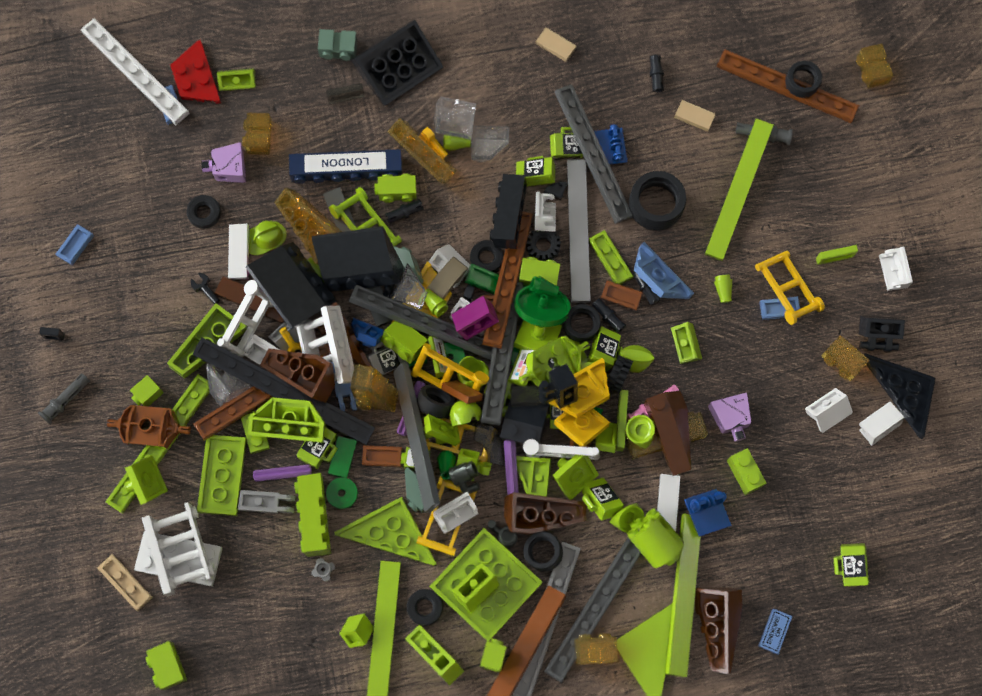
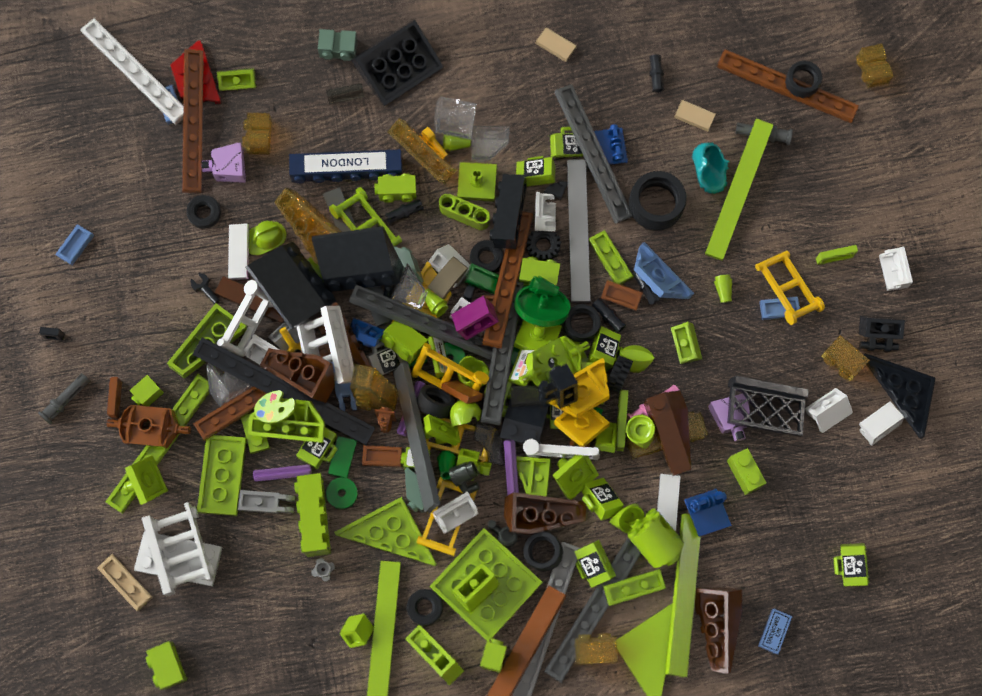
(114, 397): none -> dark orange tile
(192, 121): none -> dark orange tile
(272, 410): none -> piece
(385, 417): none -> dark orange hinge
(459, 204): none -> lime beam
(477, 181): none -> lime tile
(594, 564): none -> lime piece
(634, 587): none -> lime tile
(710, 167): none -> teal piece
(767, 389): none -> black fence

